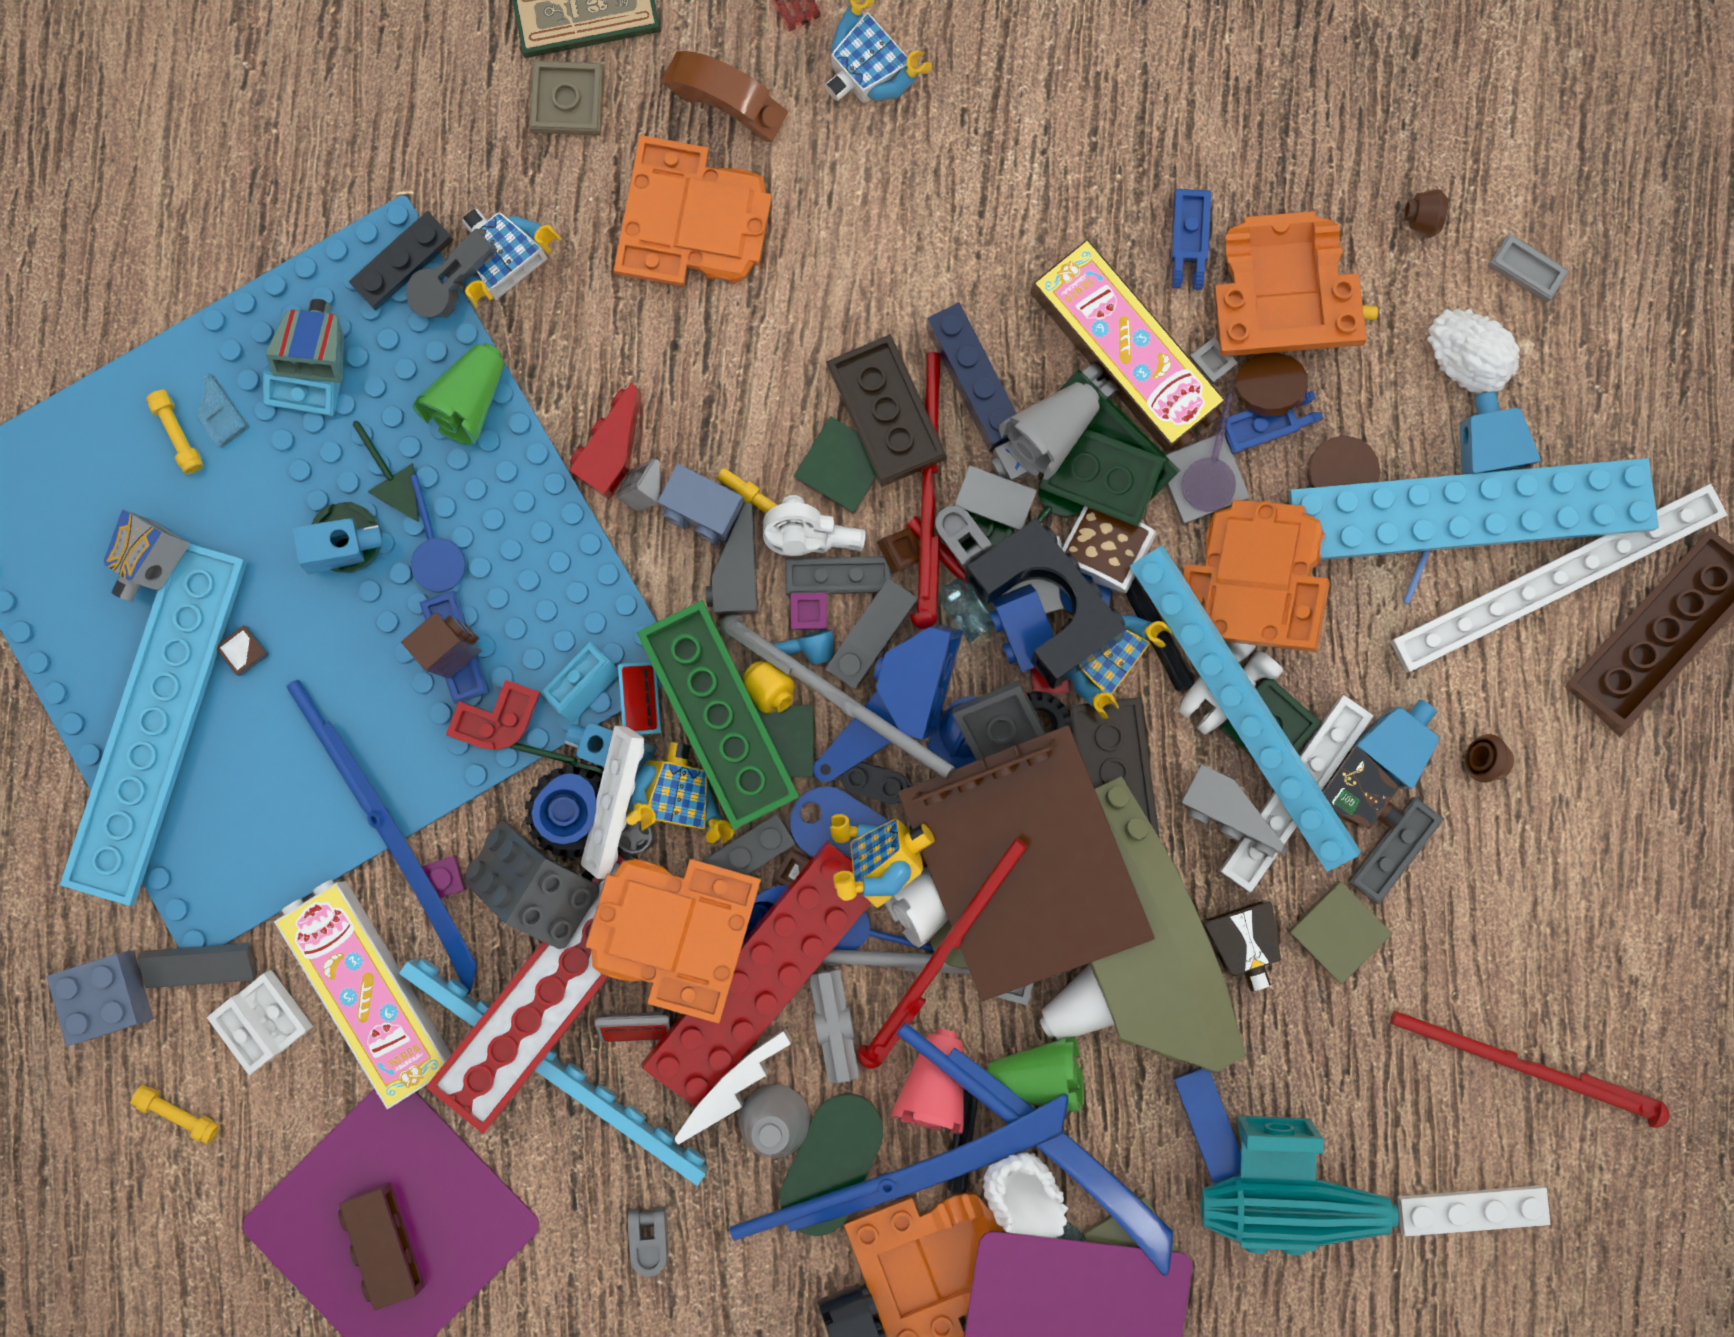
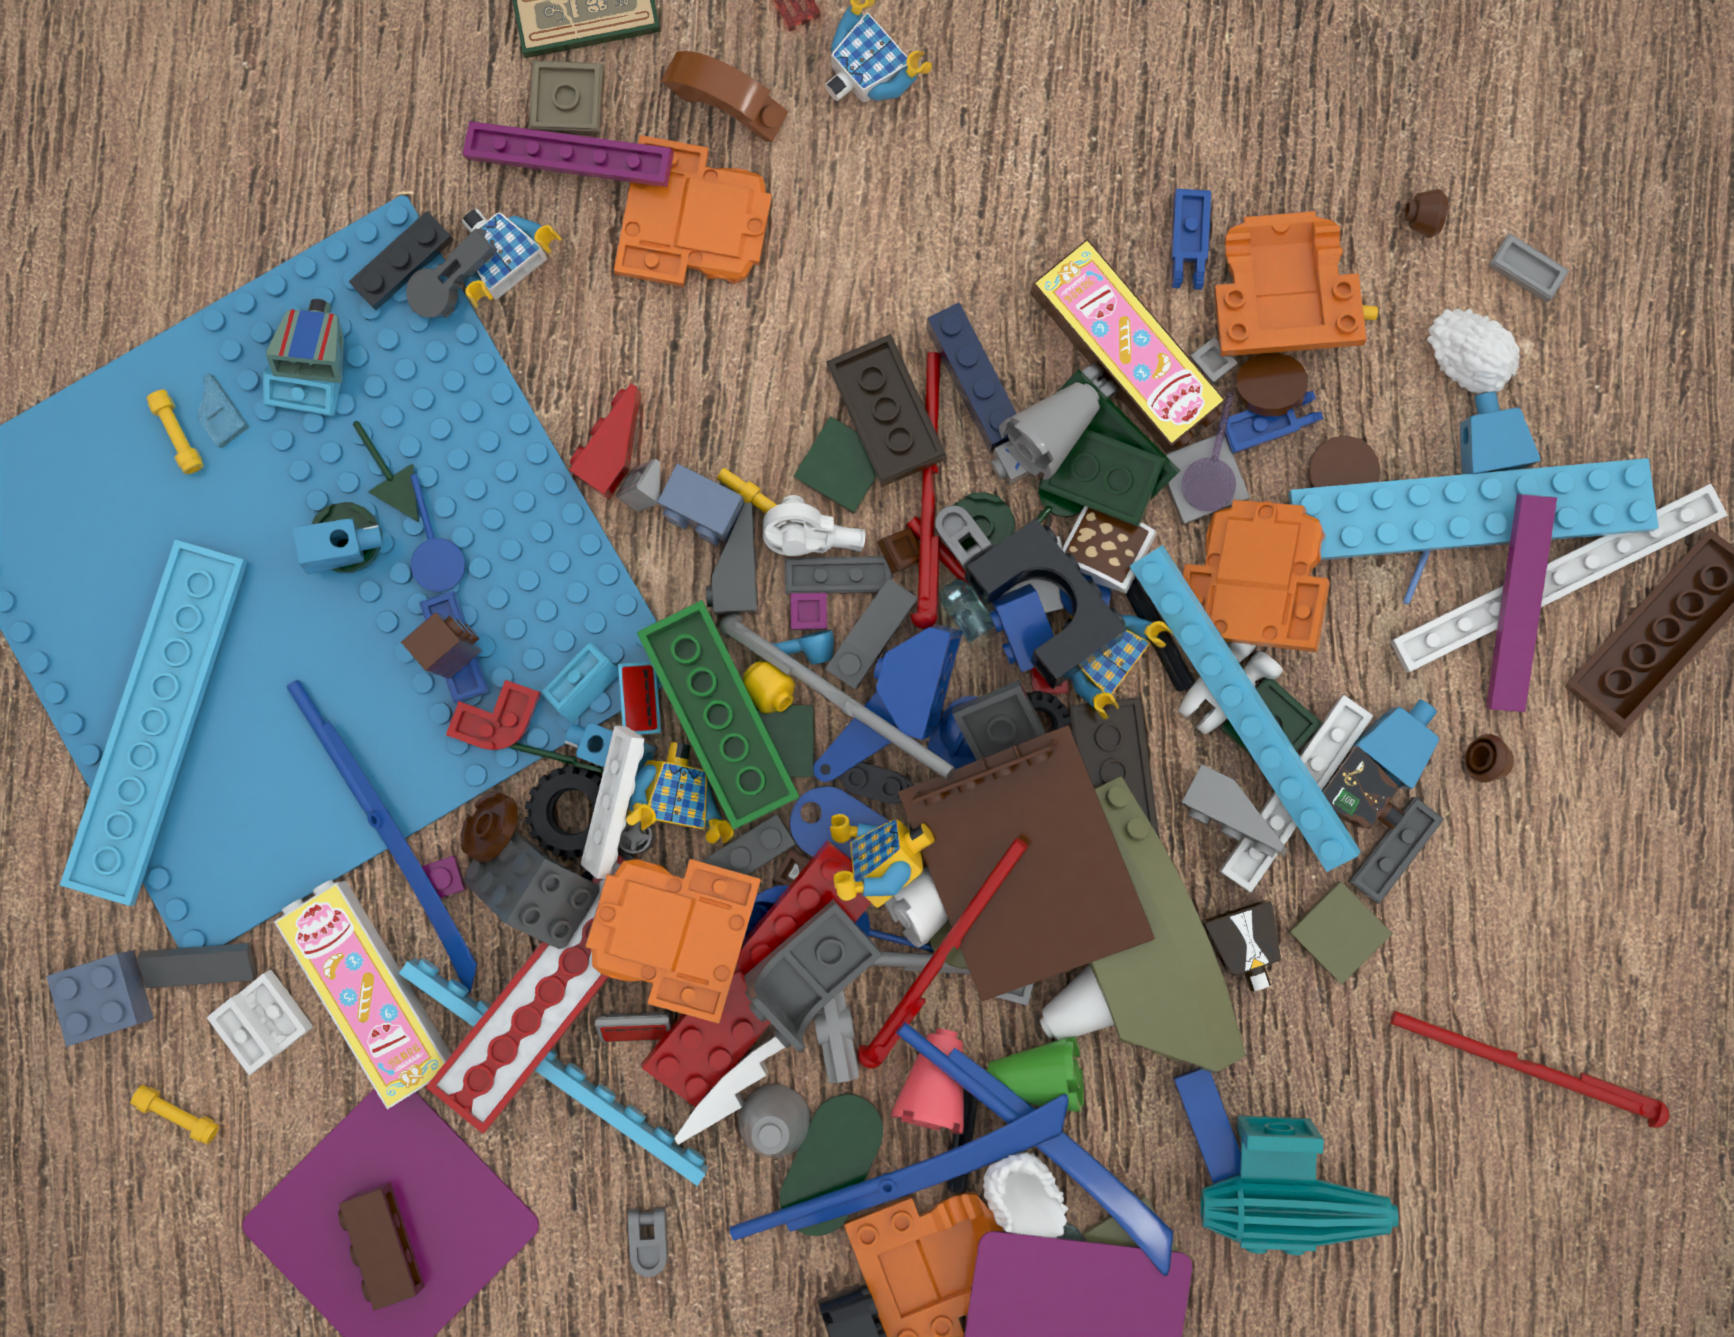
(142, 554): light grey torso -> none
(242, 650): tile -> none
(463, 394): bright green cone -> none
(490, 827): none -> reddish brown tile
(565, 809): blue piece -> none
(568, 153): none -> magenta plate
(808, 972): none -> dark grey bracket
(995, 498): light grey panel -> none
(1473, 1210): white plate -> none
(1521, 602): none -> magenta tile

